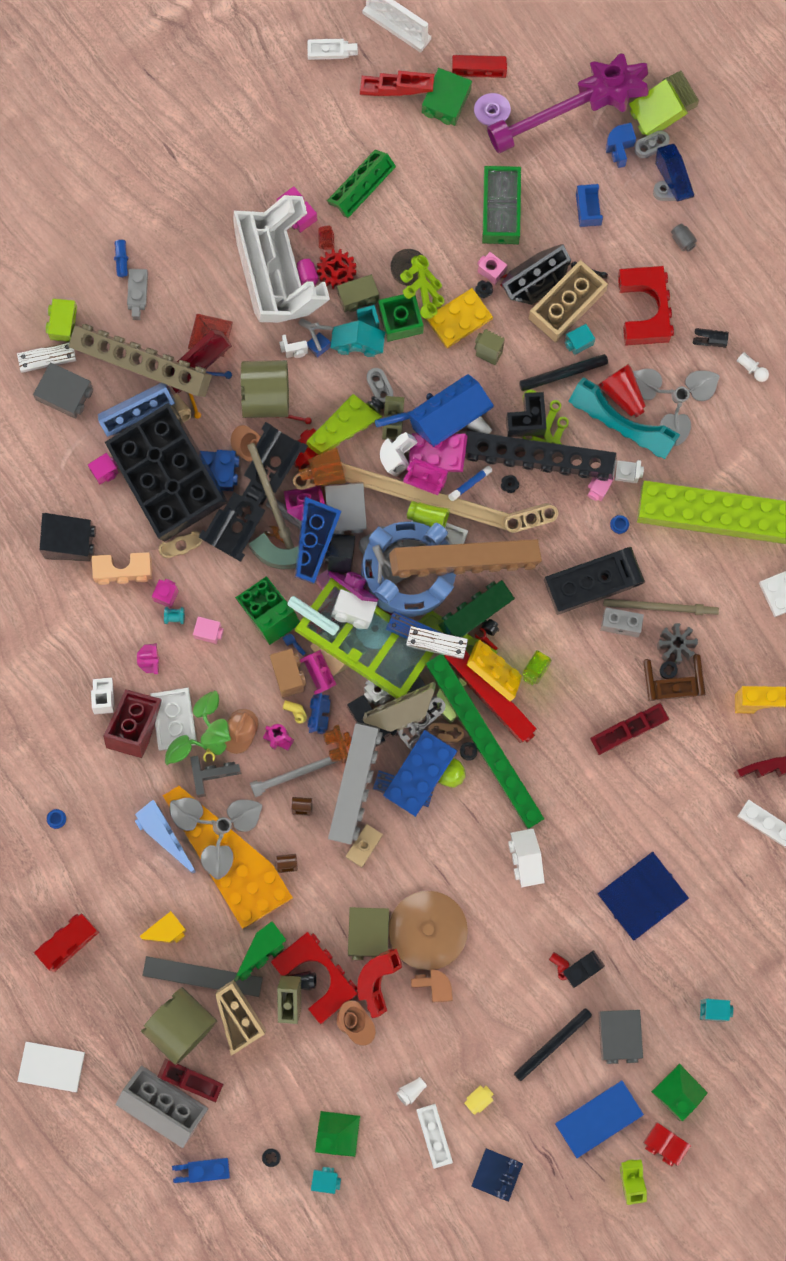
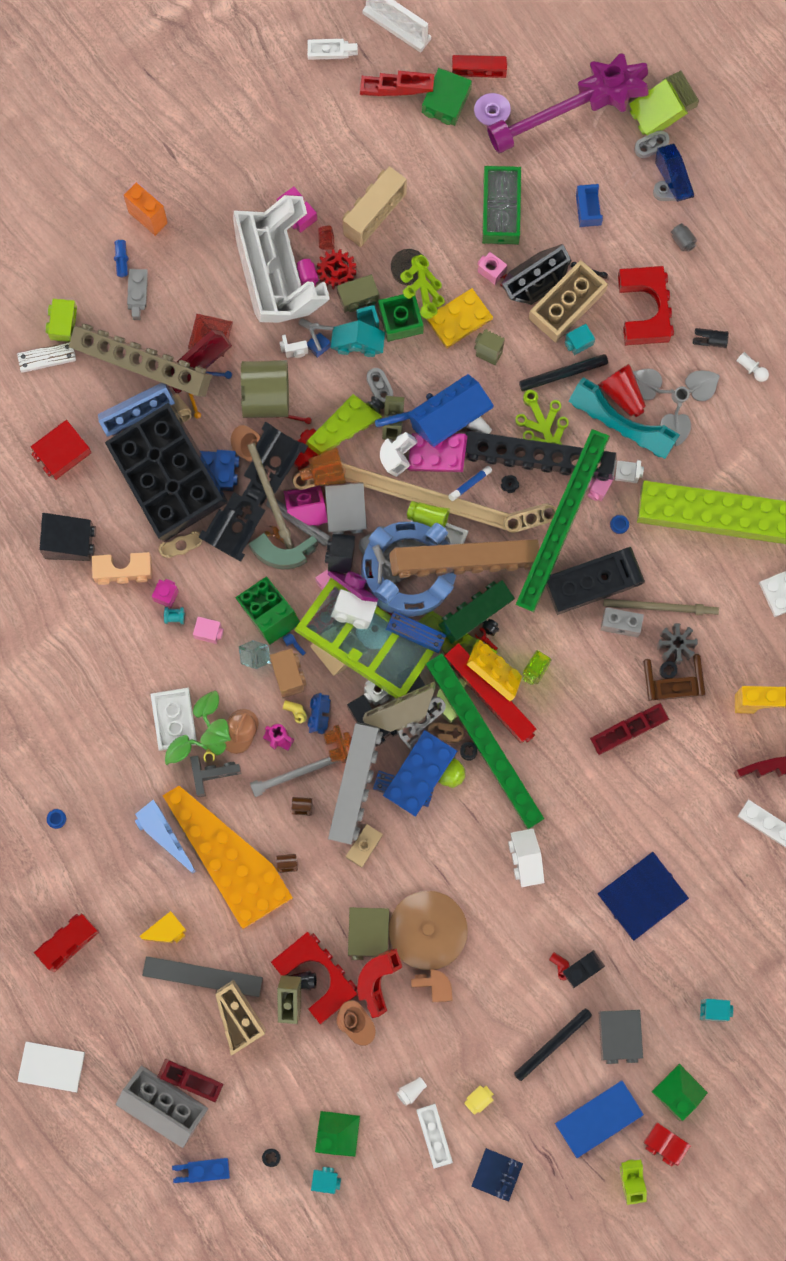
(60, 450): none -> red brick
(63, 390): dark grey brick -> none
(103, 468): dark pink brick -> none
(103, 696): white brick -> none
(132, 723): dark red slope -> none
(145, 209): none -> orange brick
(148, 658): dark pink piece -> none
(179, 1026): olive brick -> none
(216, 859): light grey plant -> none
(254, 654): none -> clear light blue panel
(265, 943): green slope -> none
(313, 615): light aqua axle -> none
(315, 535): blue wedge -> none
(319, 671): dark pink hinge -> none
(363, 184): green fence -> none
(374, 206): none -> tan brick
(426, 476): dark pink hinge -> none
(437, 642): white tile -> none
(484, 293): black plate -> none
(531, 420): black brick -> none
(562, 520): none -> green plate
(618, 140): blue brick -> none

